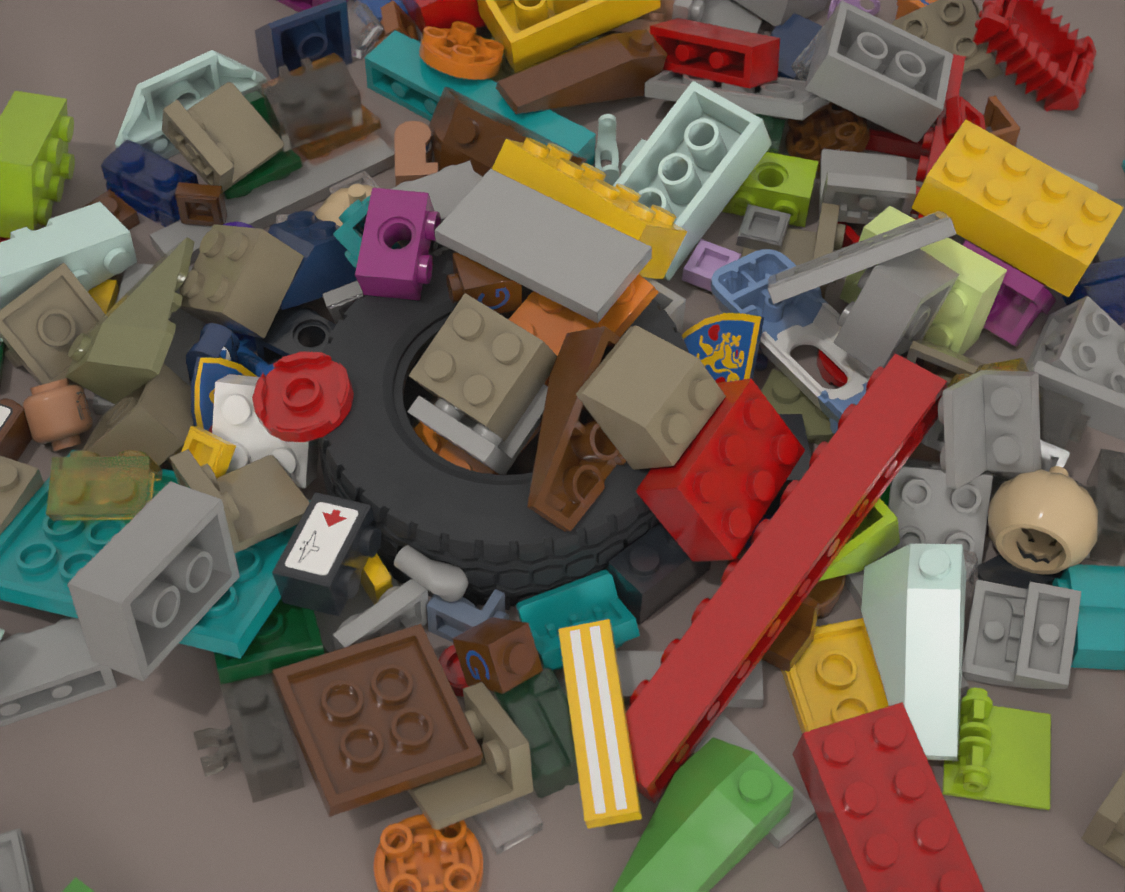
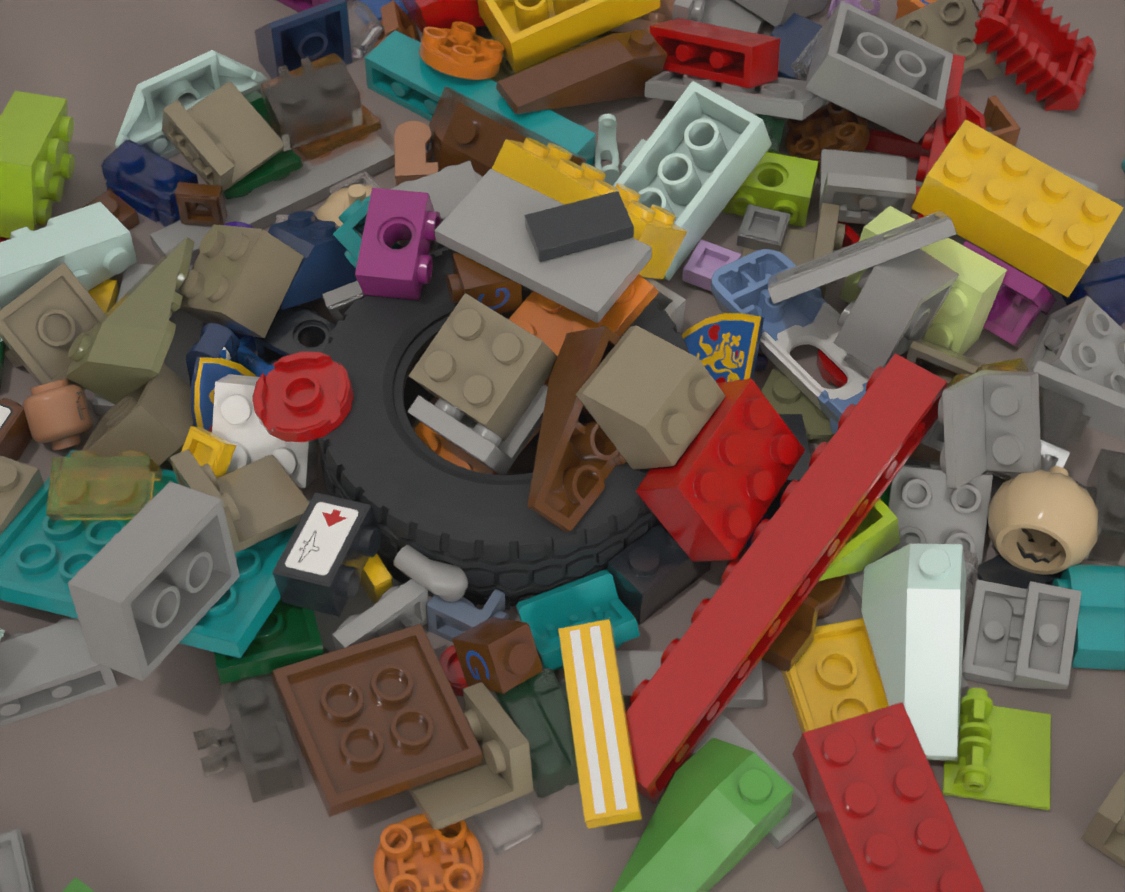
(579, 226): none -> black tile

